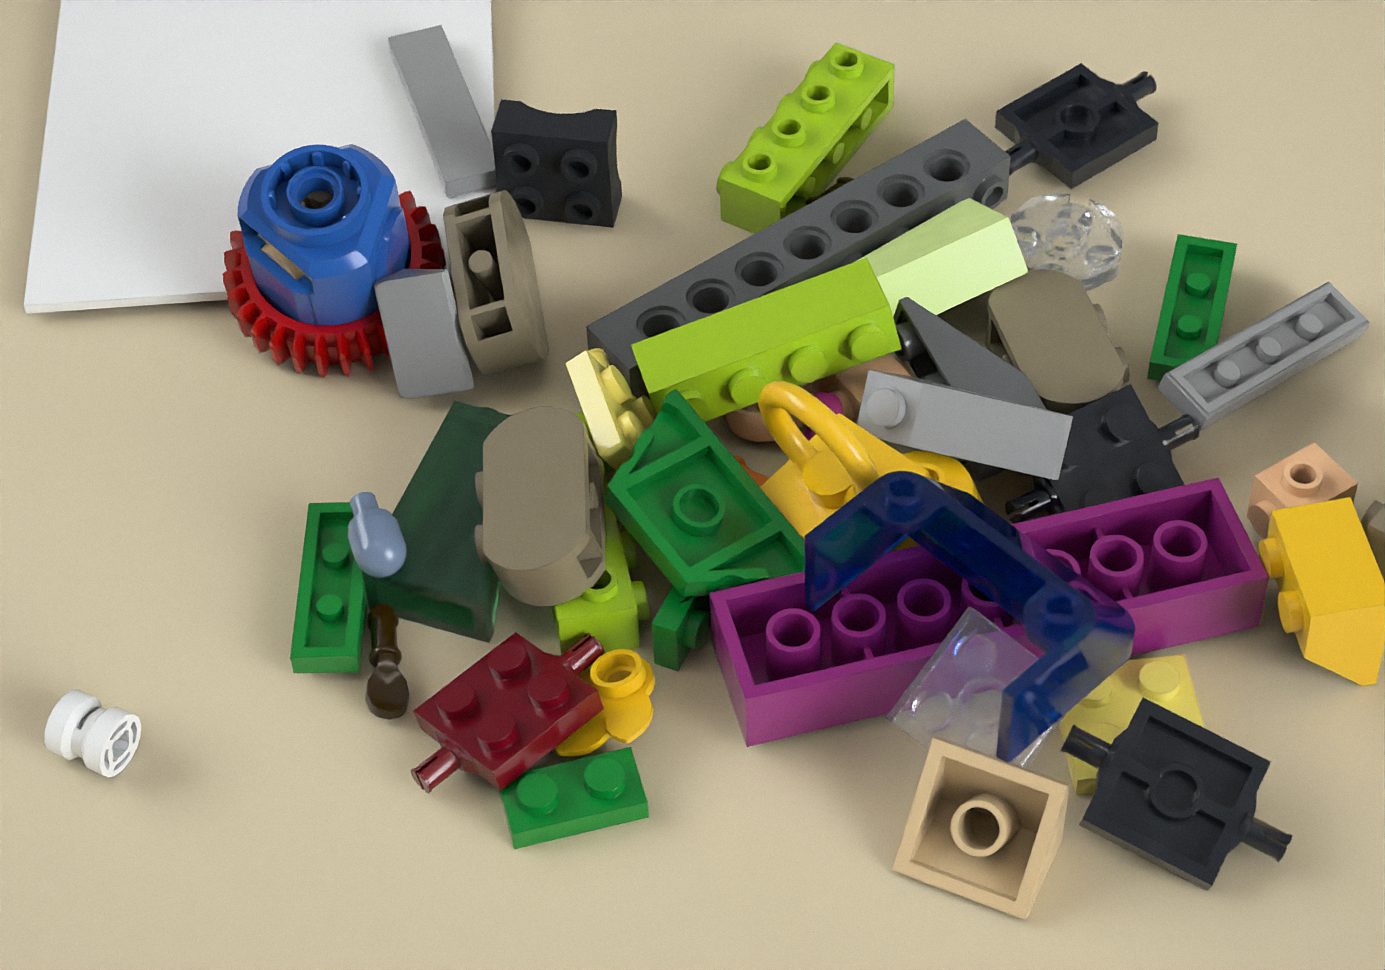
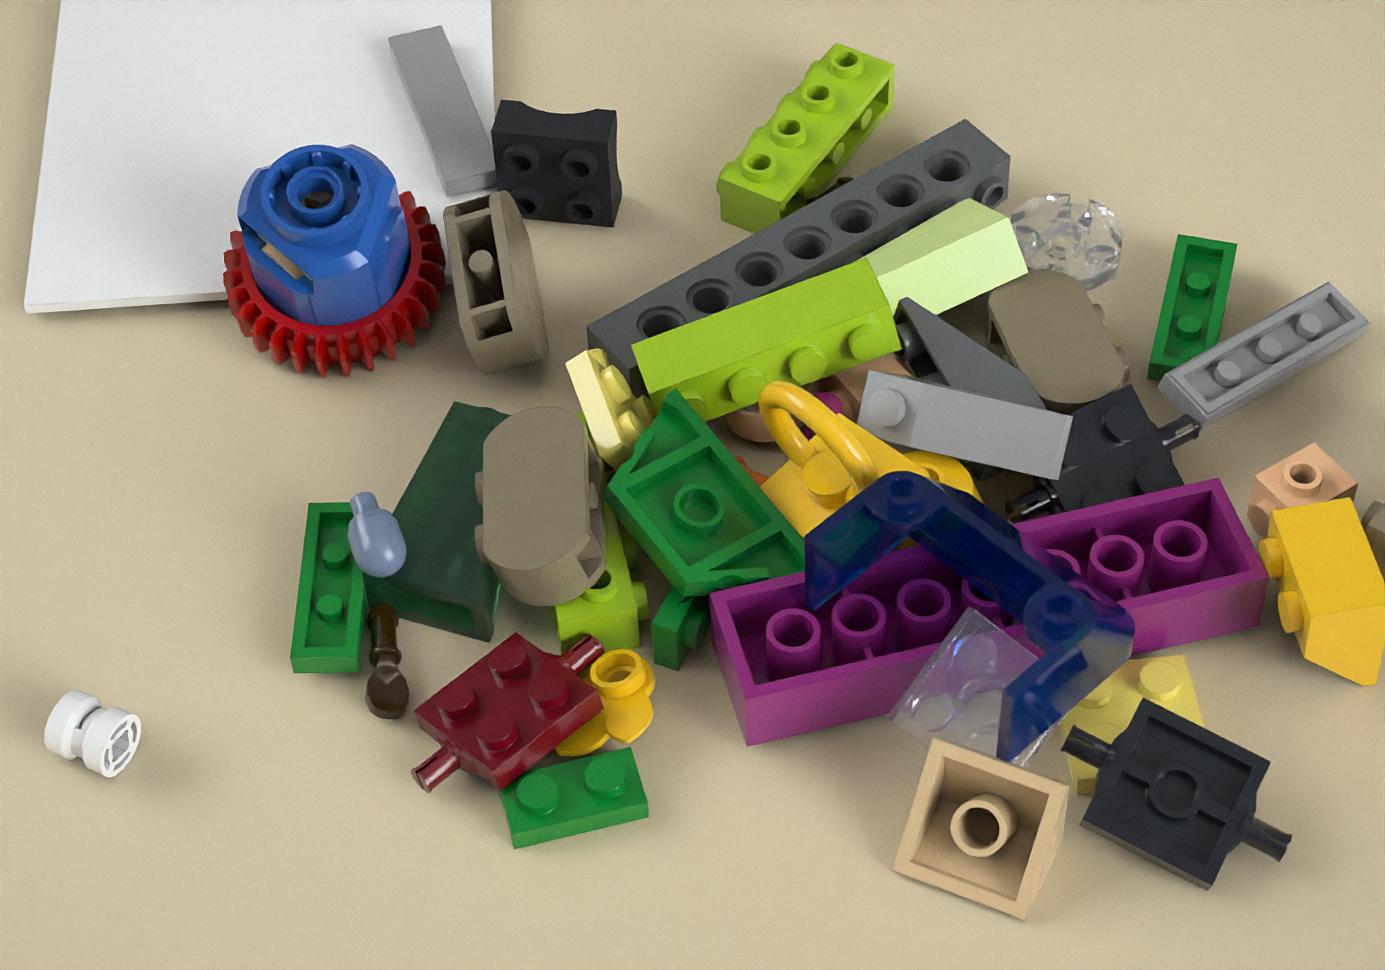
(423, 332): light grey slope -> none
(1078, 124): black plate -> none

